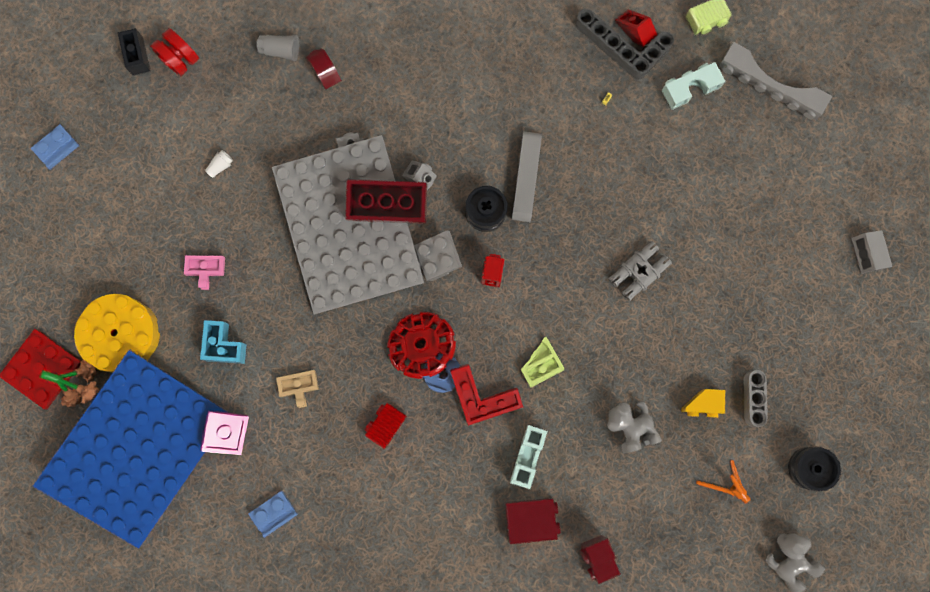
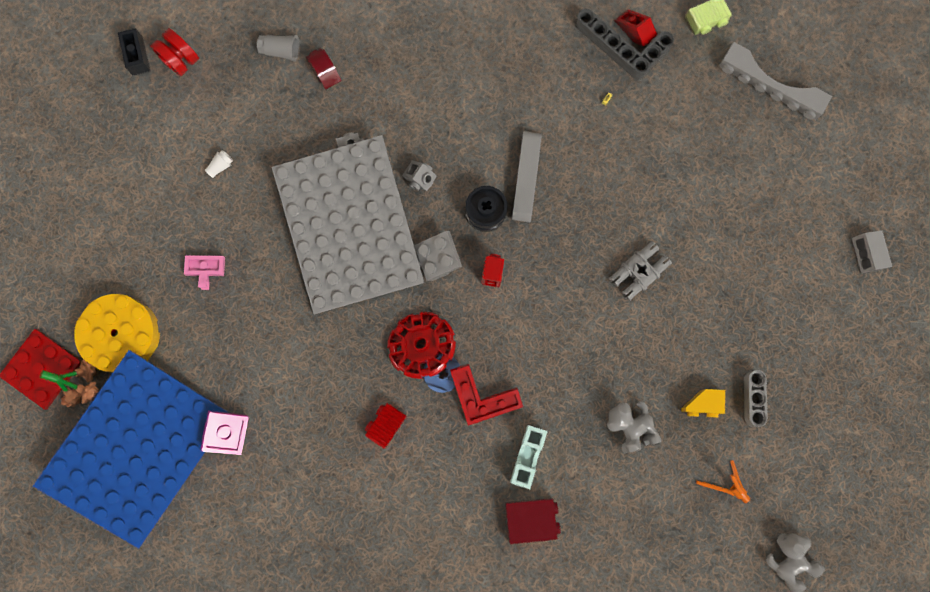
(55, 146): medium blue plate -> none
(216, 345): medium azure brick -> none
(273, 514): medium blue plate -> none
(297, 385): tan plate -> none
(386, 201): dark red brick -> none
(542, 364): yellowish green wing -> none
(600, 559): dark red brick -> none
(706, 77): light aqua arch -> none
(826, 471): black wheel -> none

